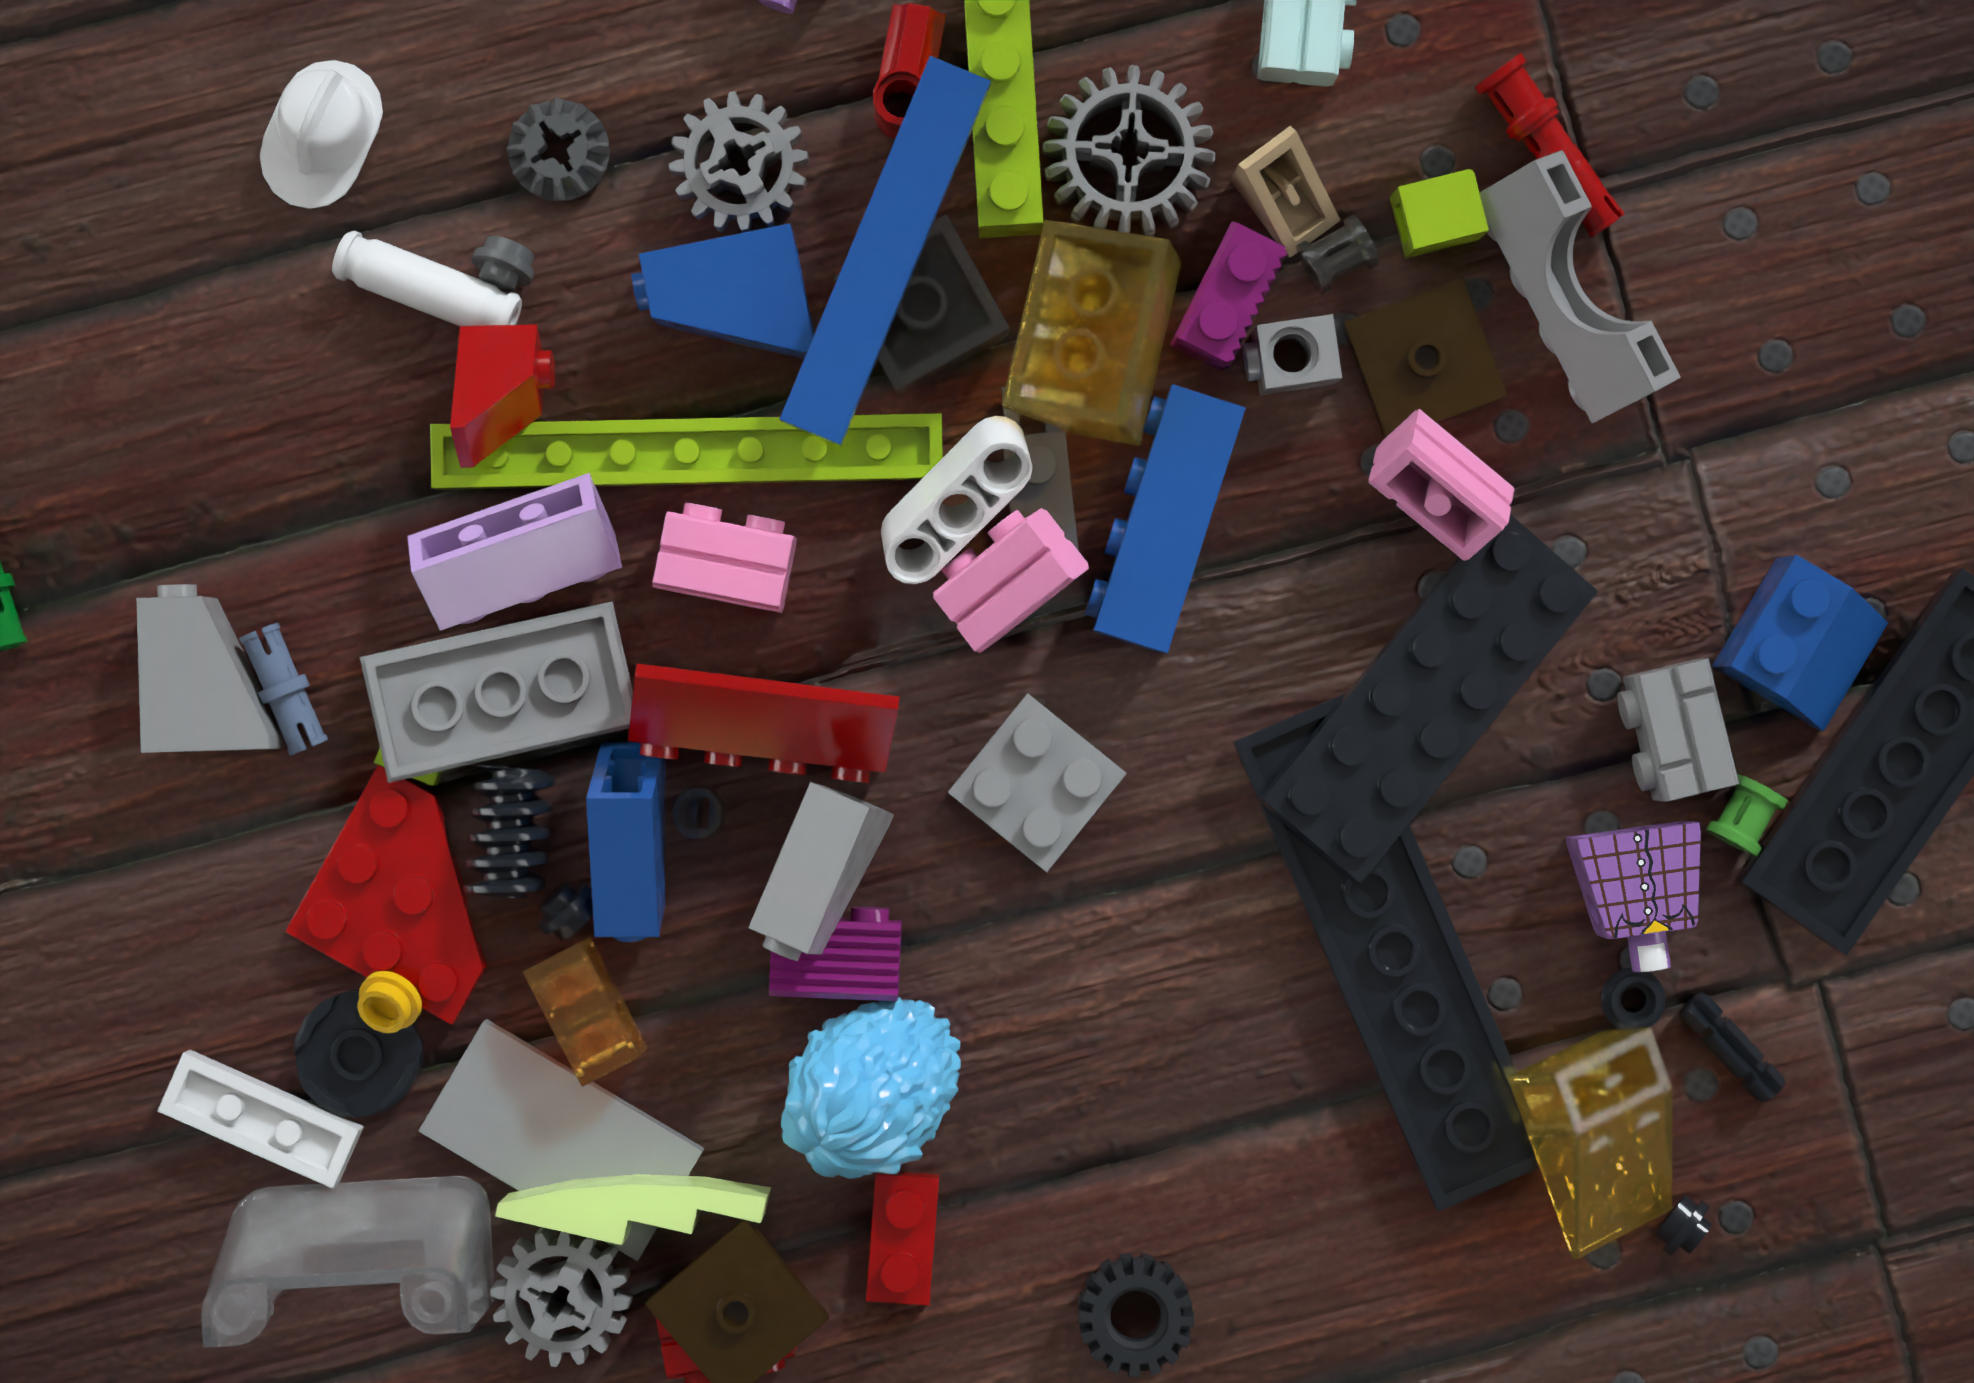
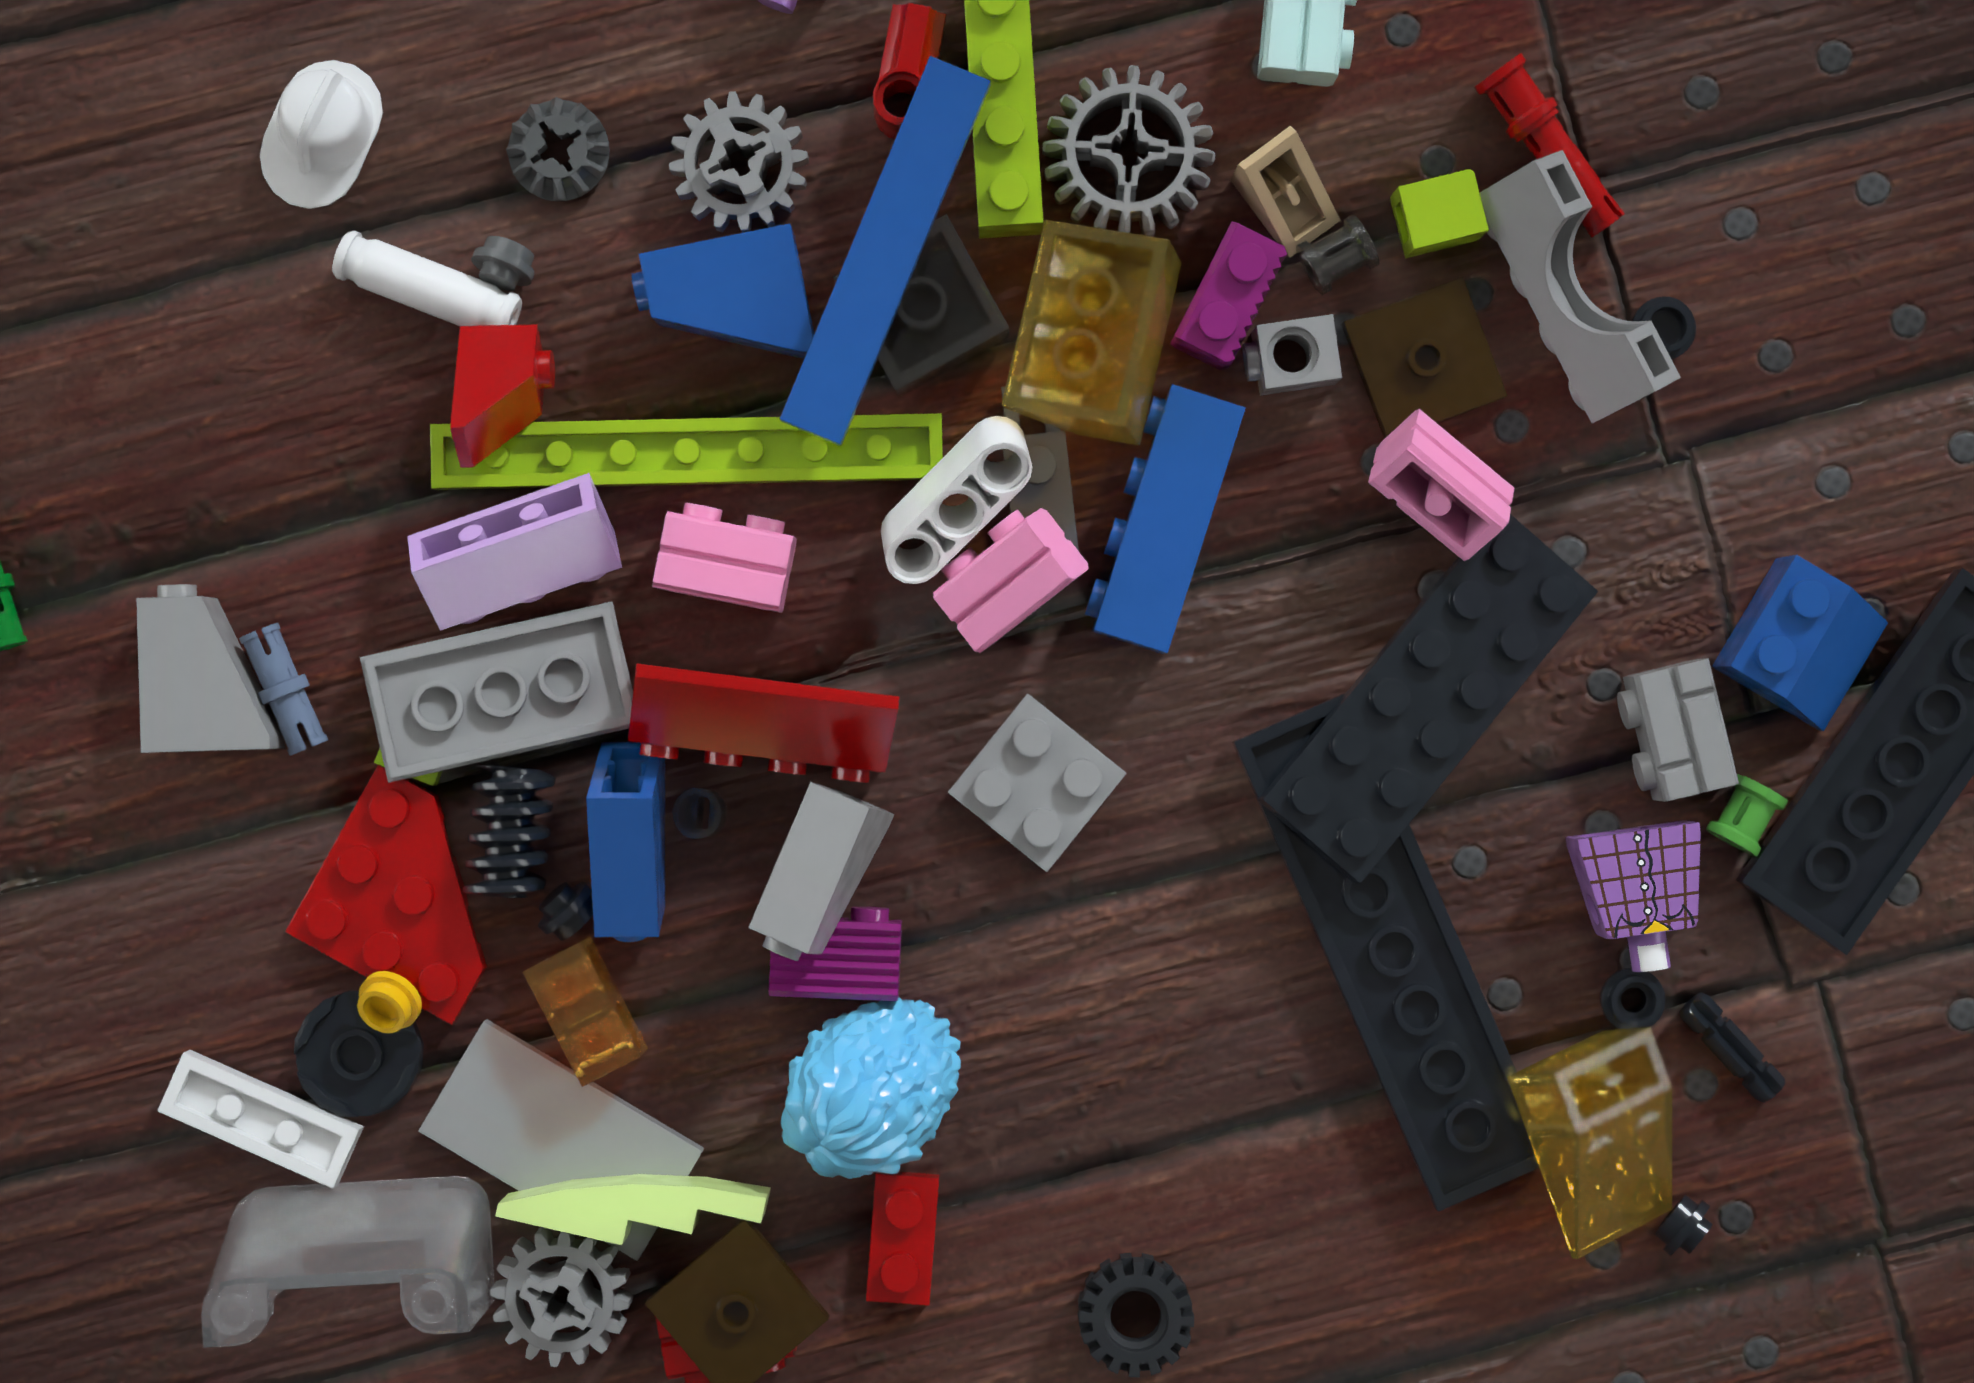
(1672, 321): none -> black plate

